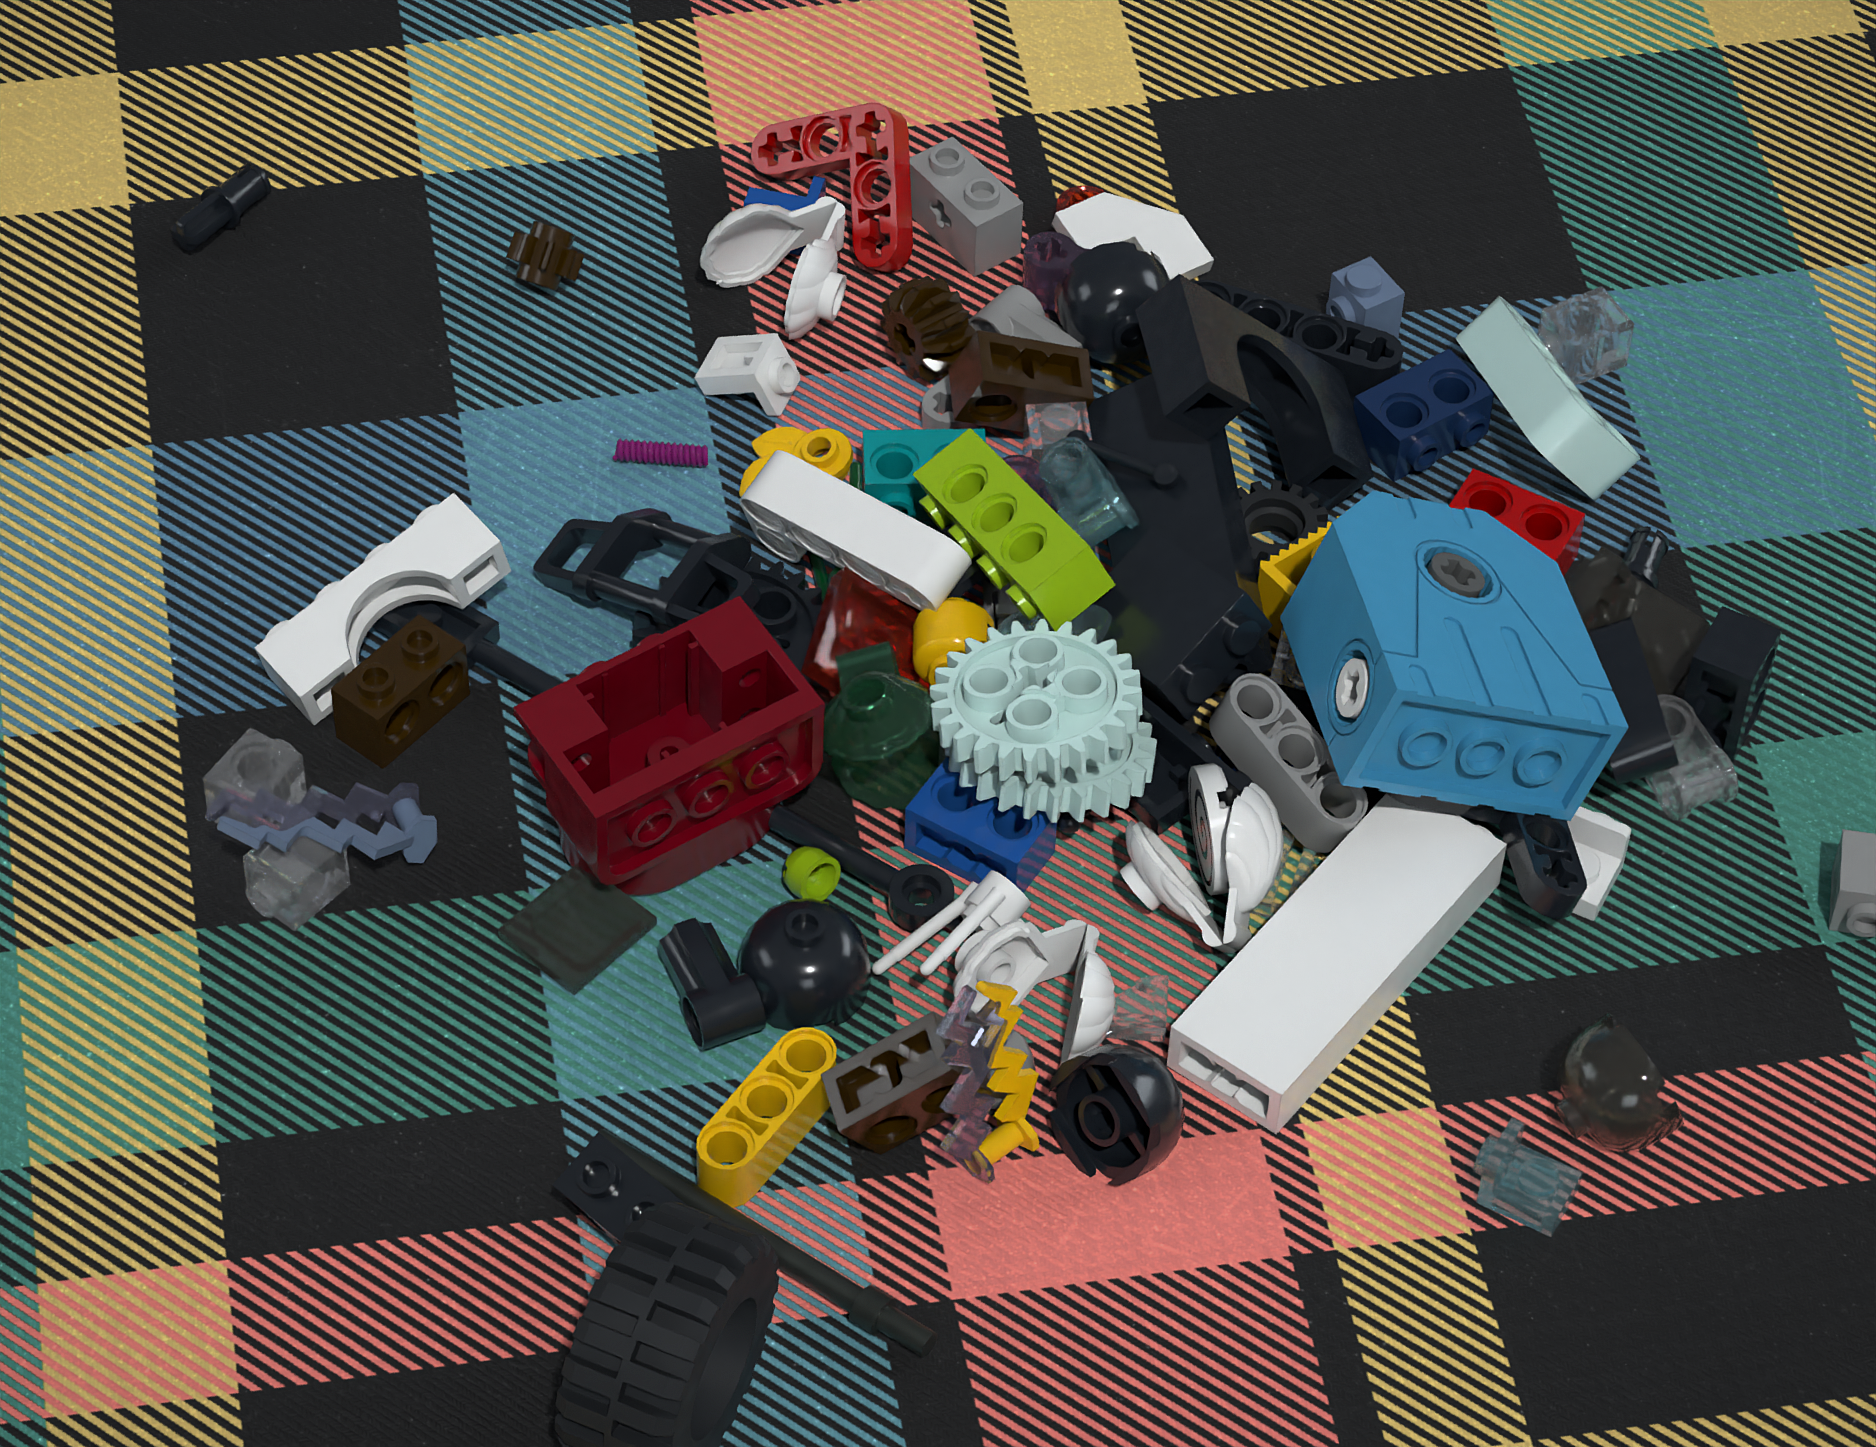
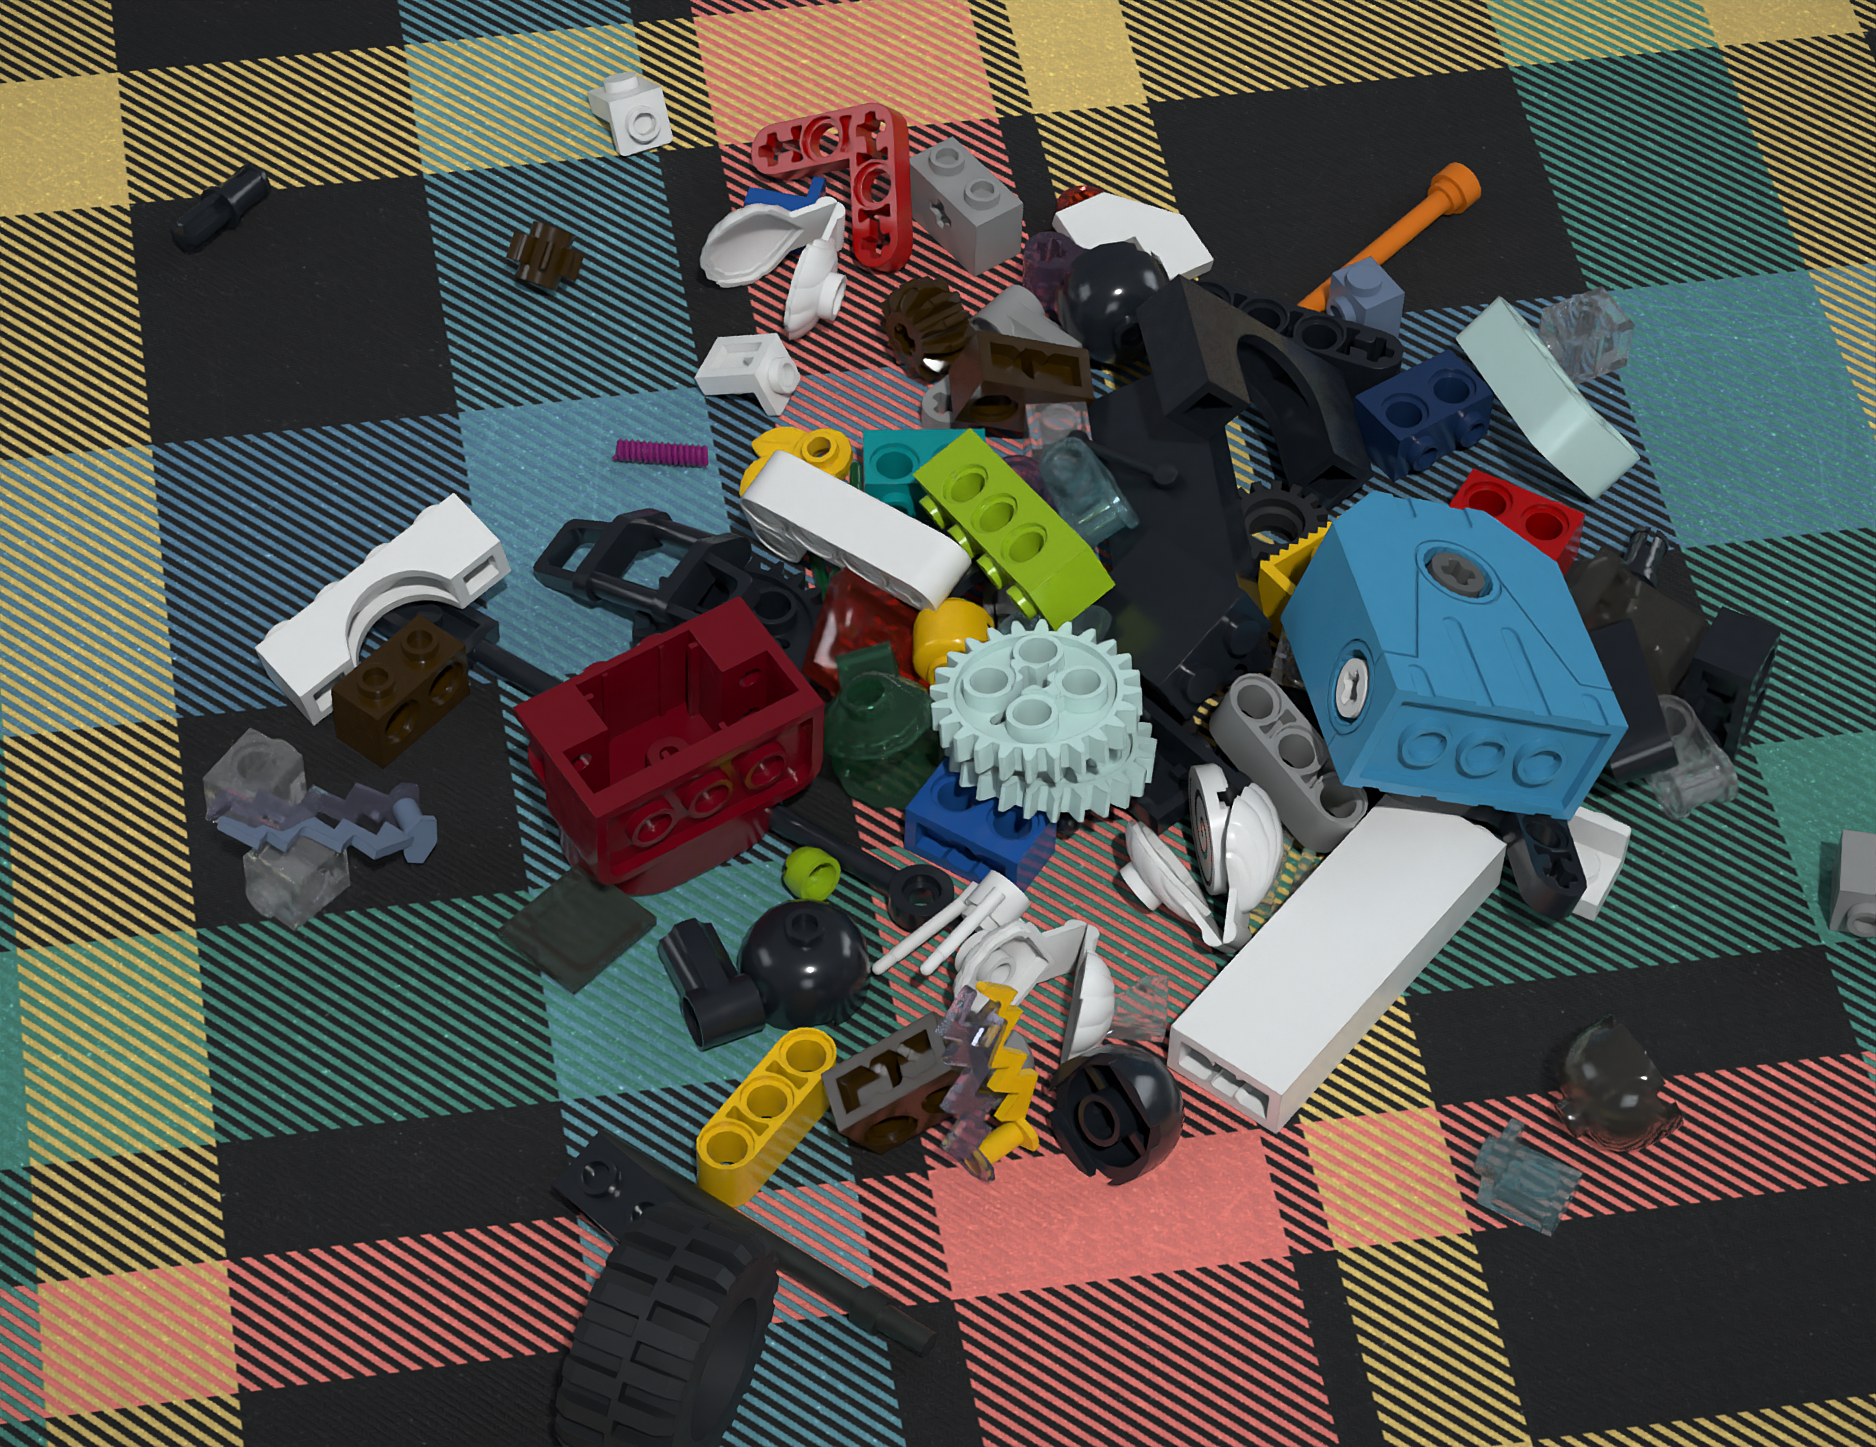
(634, 112): none -> white bracket
(1450, 193): none -> orange piece

